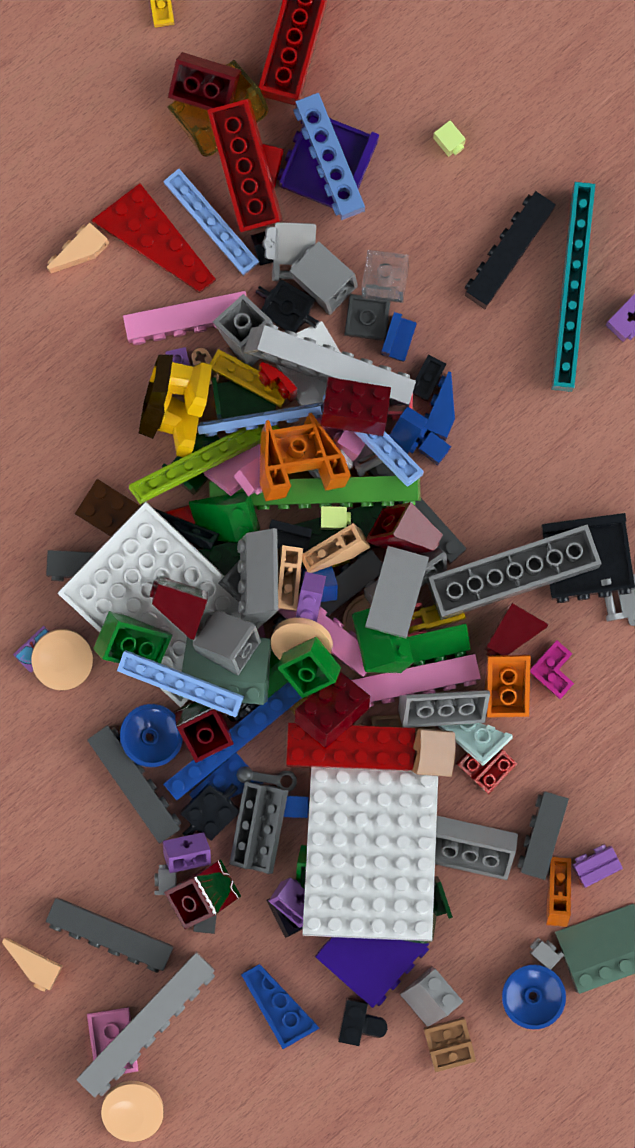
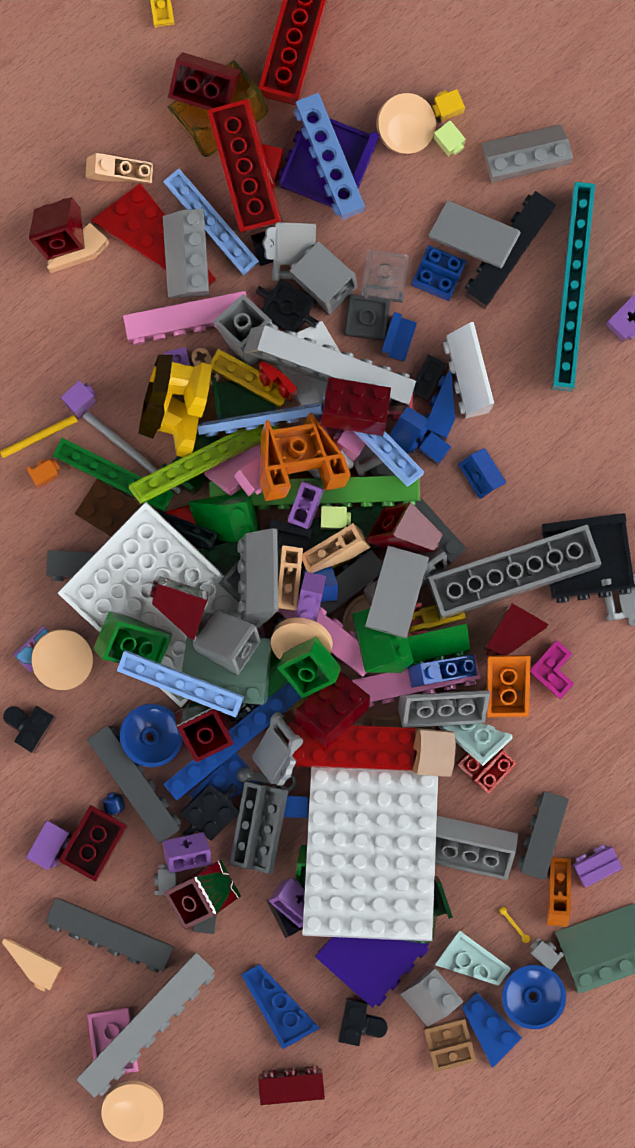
(31, 726): none -> black brick
(39, 436): none -> yellow bar
(44, 472): none -> orange brick
(48, 845): none -> medium lavender brick
(57, 228): none -> dark red slope
(79, 398): none -> medium lavender brick
(93, 843): none -> dark red brick
(105, 471): none -> green plate
(113, 803): none -> blue piece
(118, 169): none -> light nougat slope
(125, 446): none -> light grey bar
(186, 254): none -> light grey slope
(273, 752): none -> light grey piece
(291, 1085): none -> dark red brick
(306, 504): none -> medium lavender brick
(406, 123): none -> light nougat piece
(438, 273): none -> blue slope
(442, 671): none -> blue slope
(448, 105): none -> yellow brick
(469, 371): none -> white slope
(471, 959): none -> light aqua wing
(474, 234): none -> light grey tile
(482, 473): none -> blue panel
(490, 1028): none -> blue wing
(503, 911): none -> yellow hinge
(527, 153): none -> light grey slope

